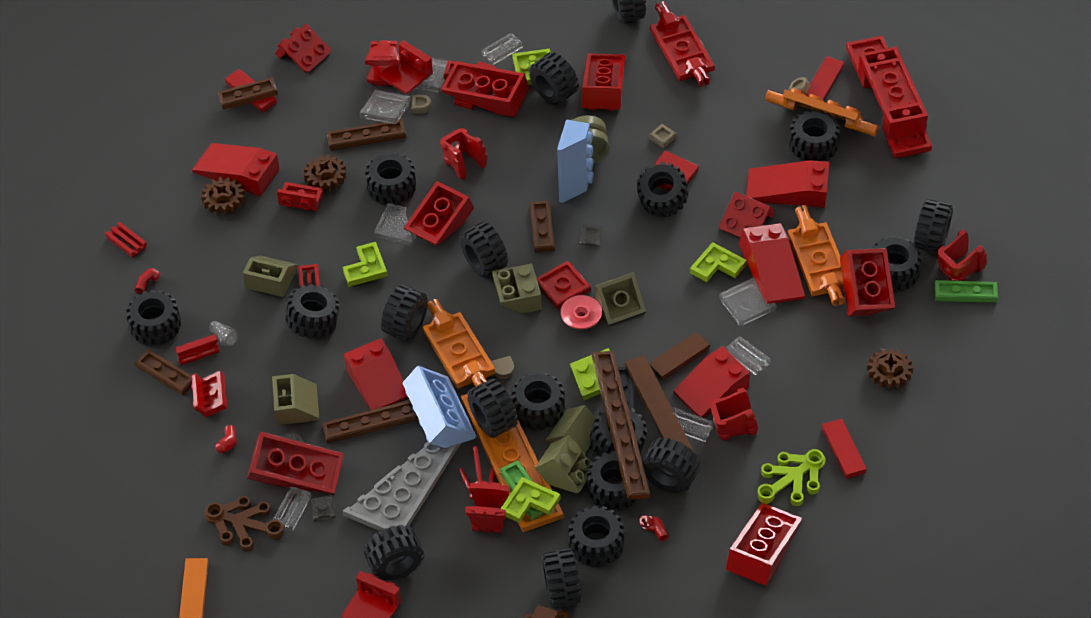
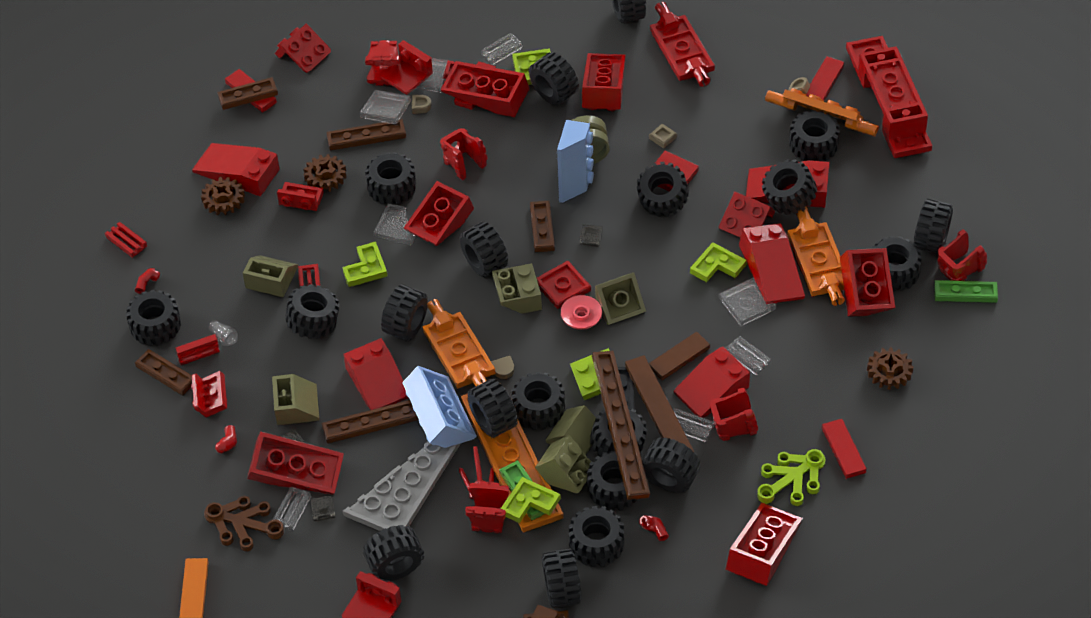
(794, 198): none -> black tyre

